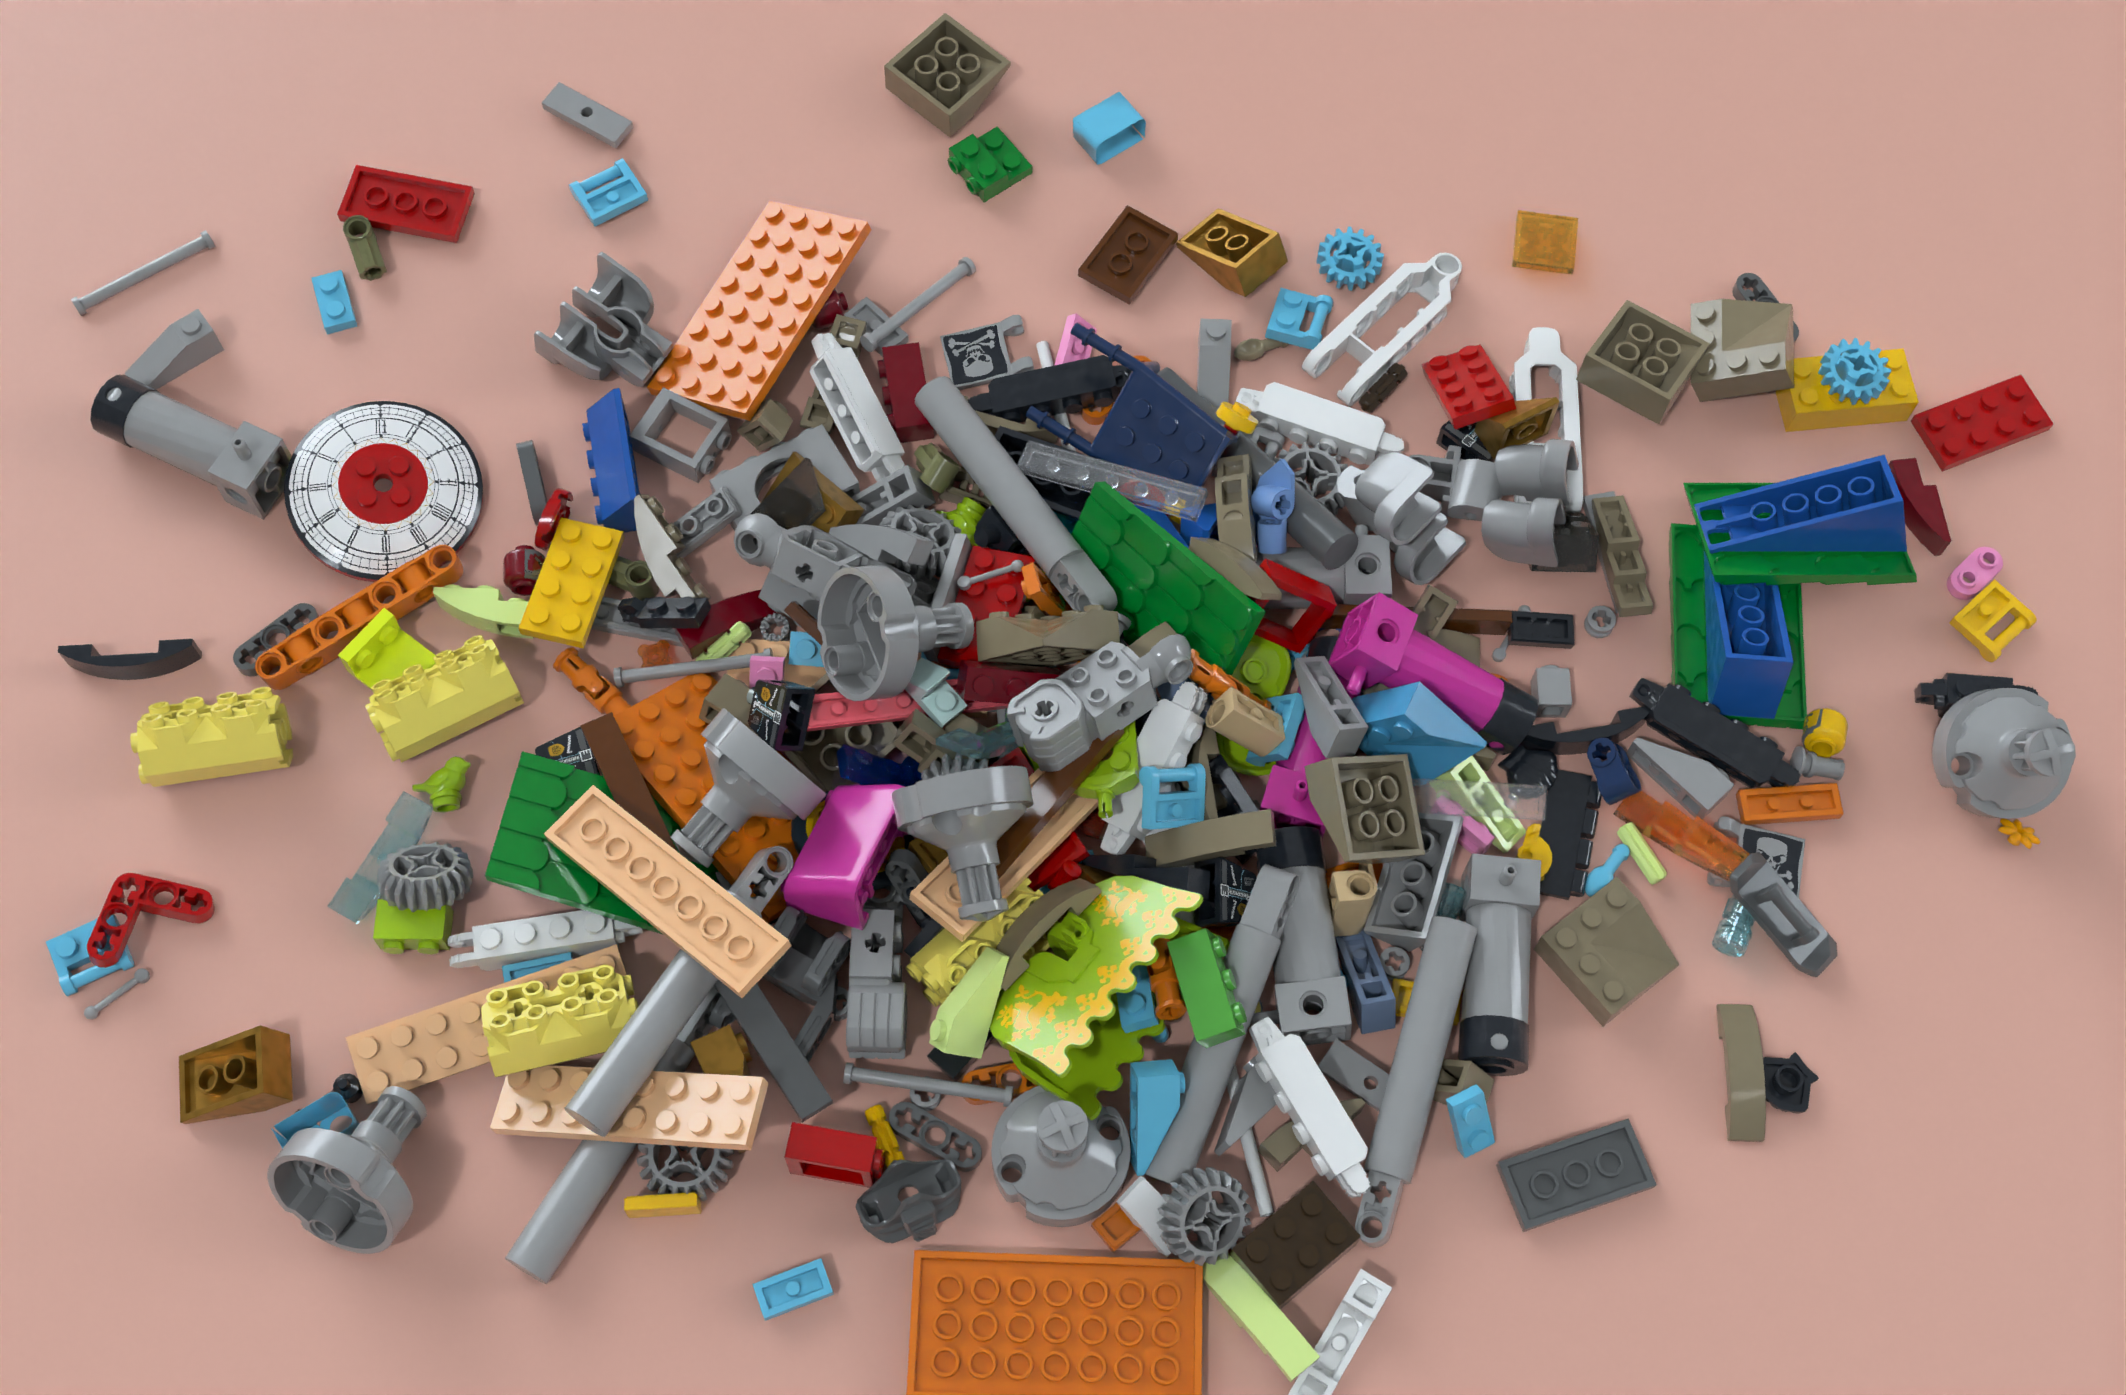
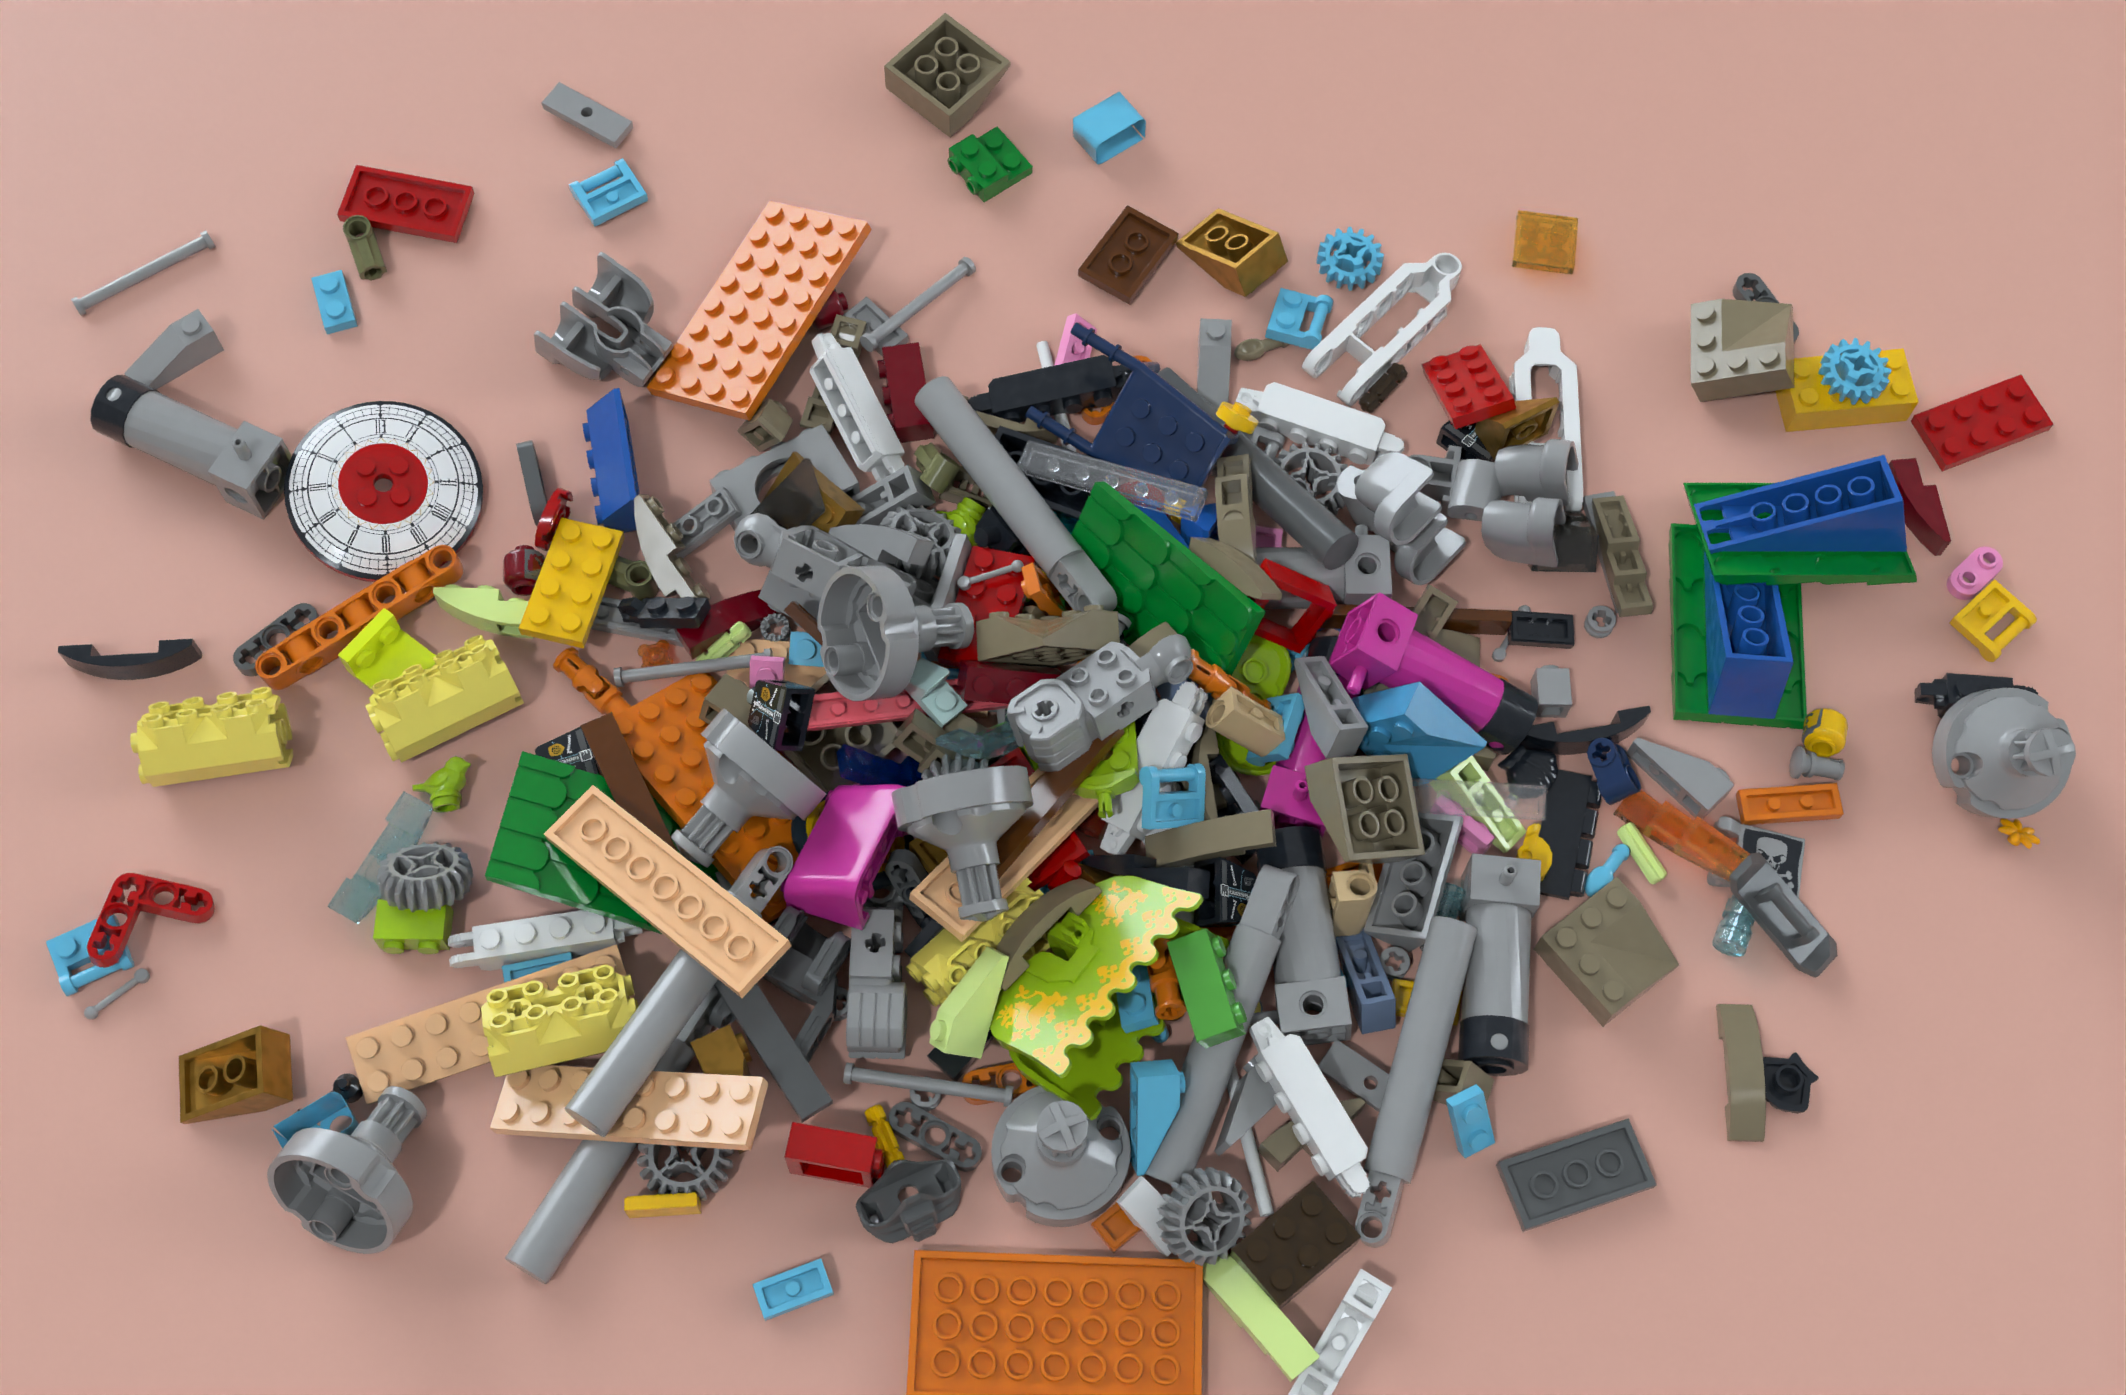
(656, 418): light grey window -> none
(981, 354): flag -> none
(1271, 507): medium blue panel -> none
(1642, 361): dark tan slope -> none
(1712, 736): black hinge -> none

